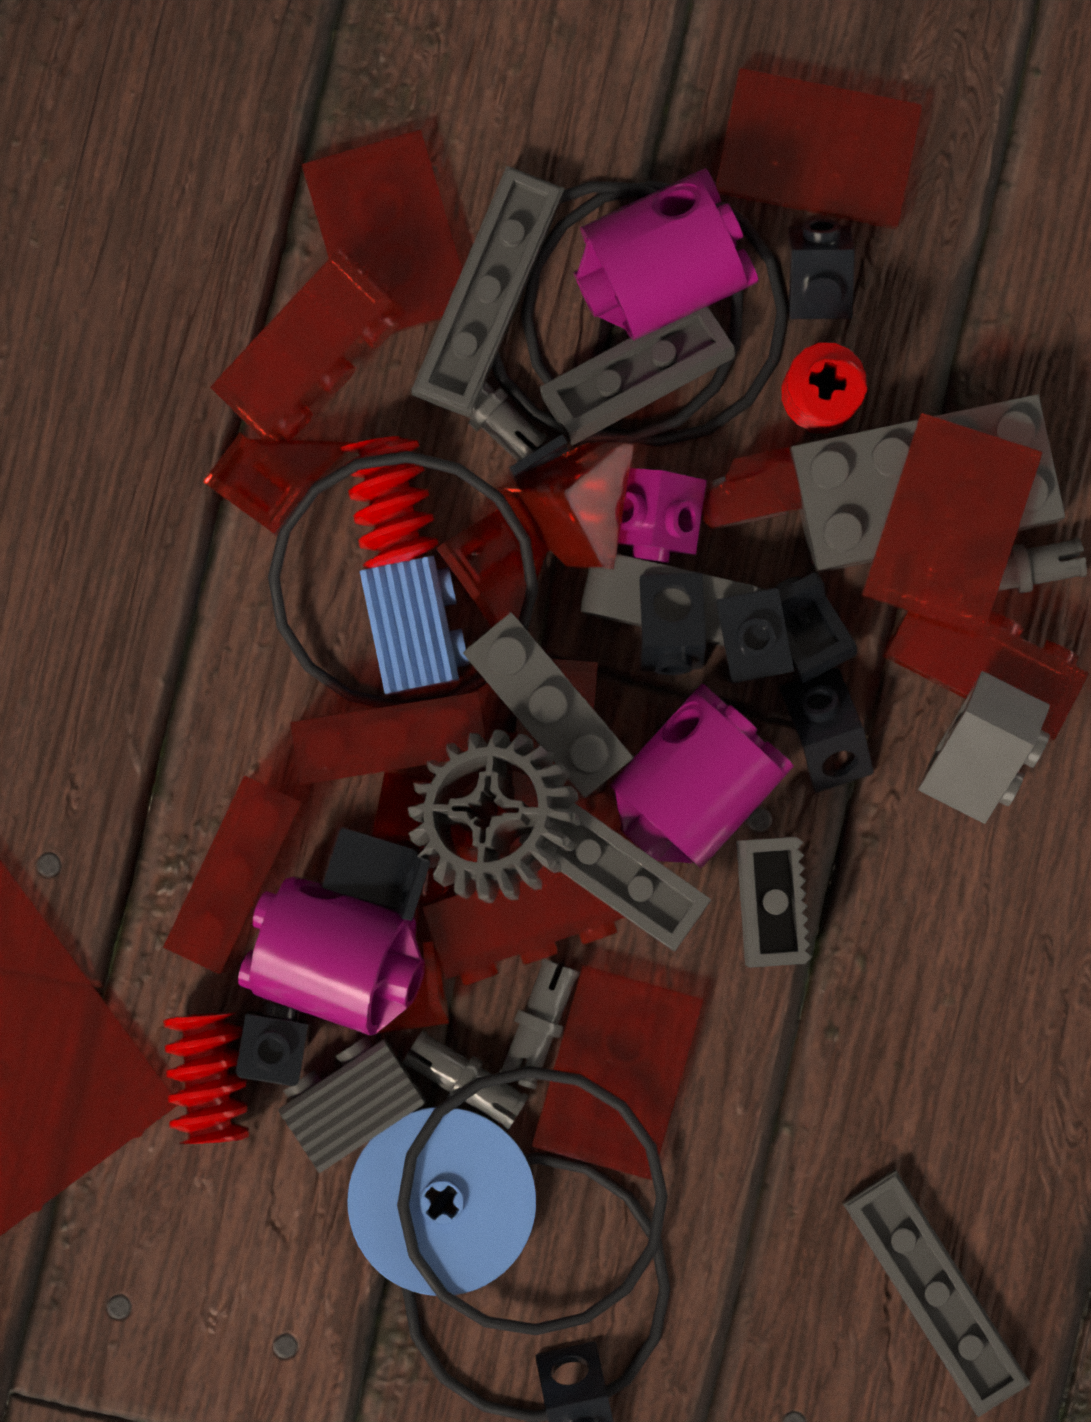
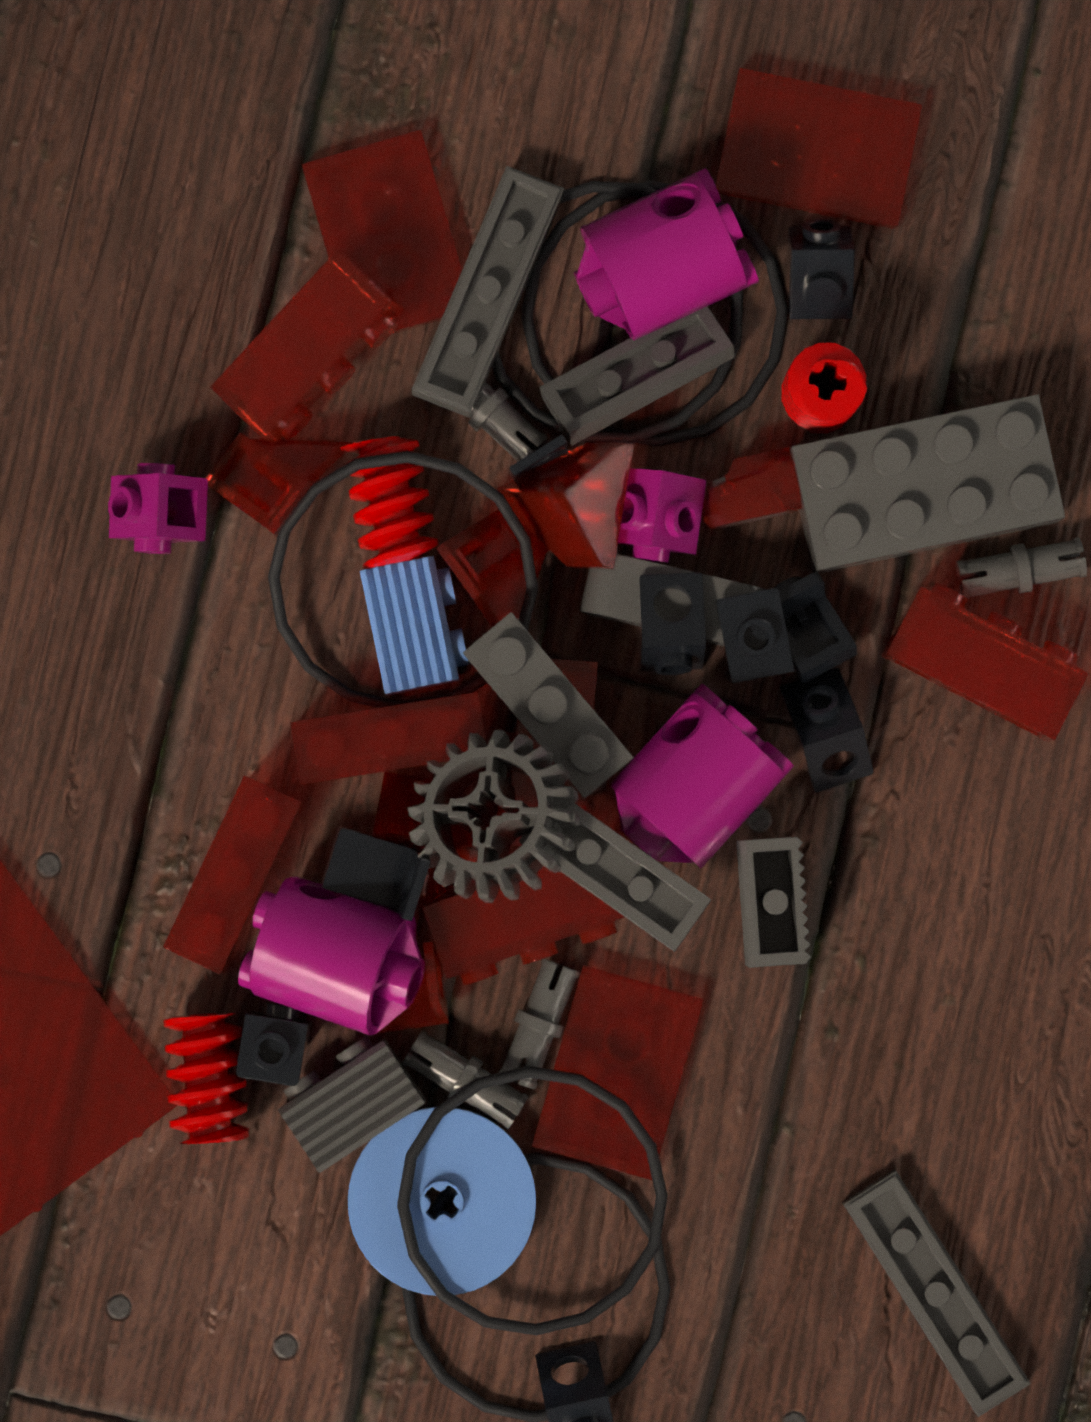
(157, 508): none -> magenta brick
(951, 523): clear red tile -> none
(985, 748): dark grey brick -> none

